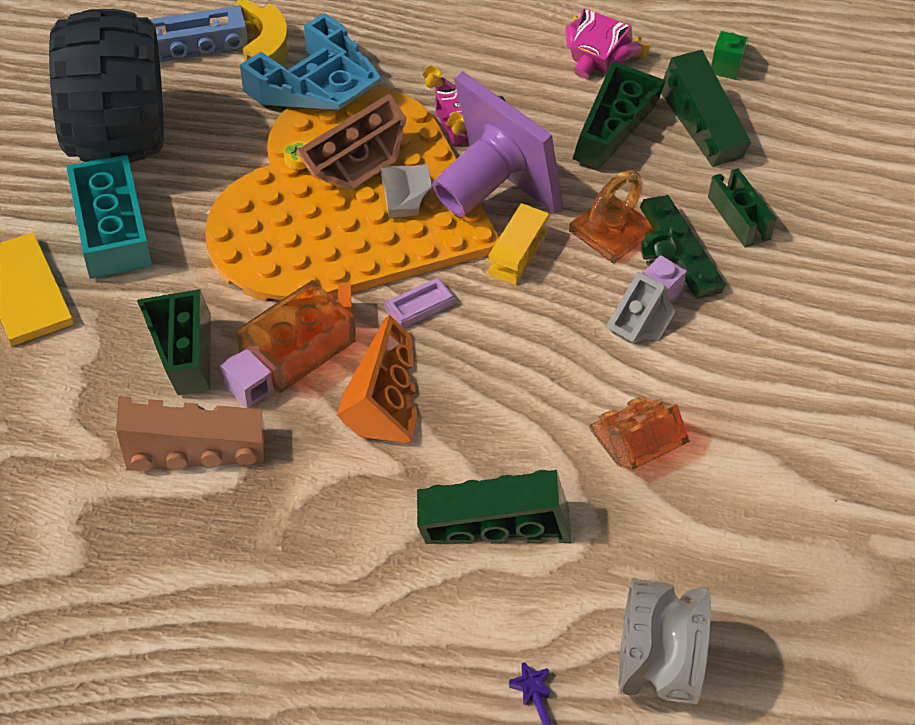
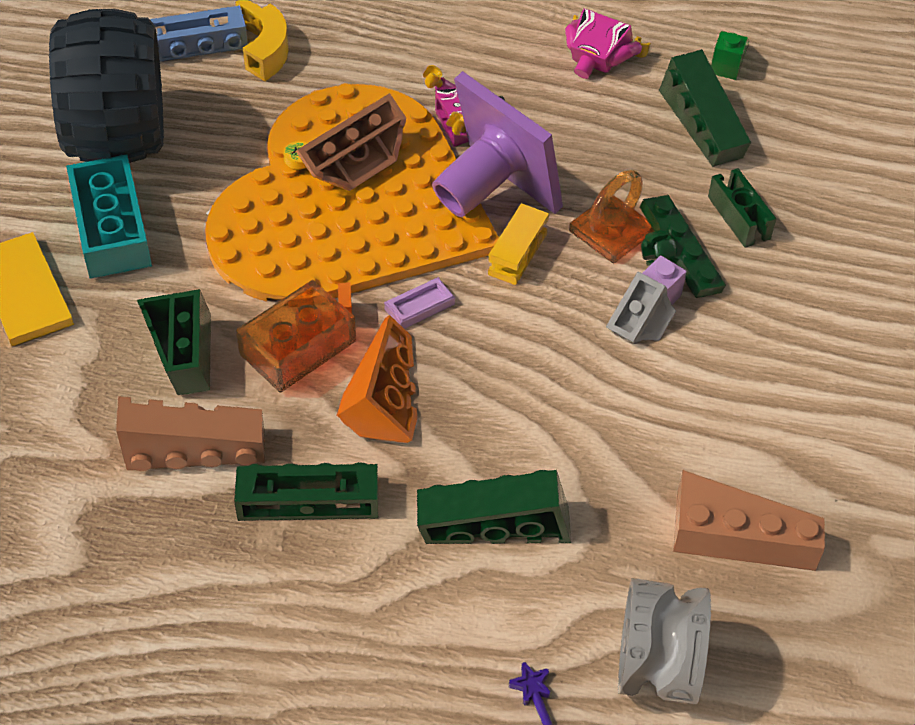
(247, 378): lavender brick -> none
(306, 491): none -> dark green brick
(324, 80): dark azure wedge -> none
(405, 188): light grey slope -> none
(617, 111): dark green wedge -> none
(640, 431): clear orange slope -> none
(744, 526): none -> nougat wedge

